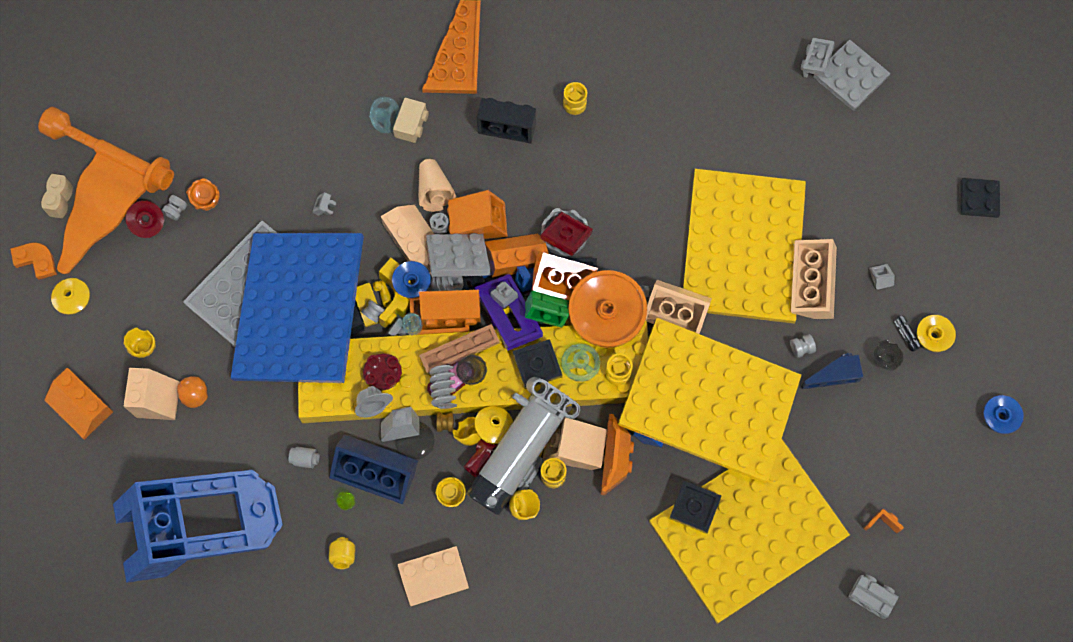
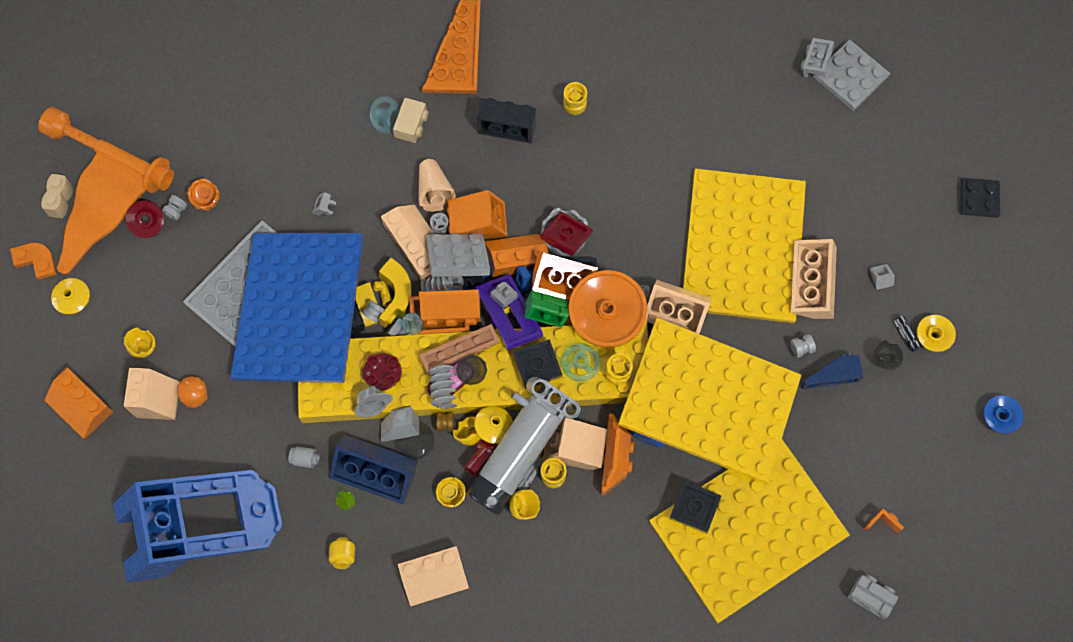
(411, 271): blue dish -> none

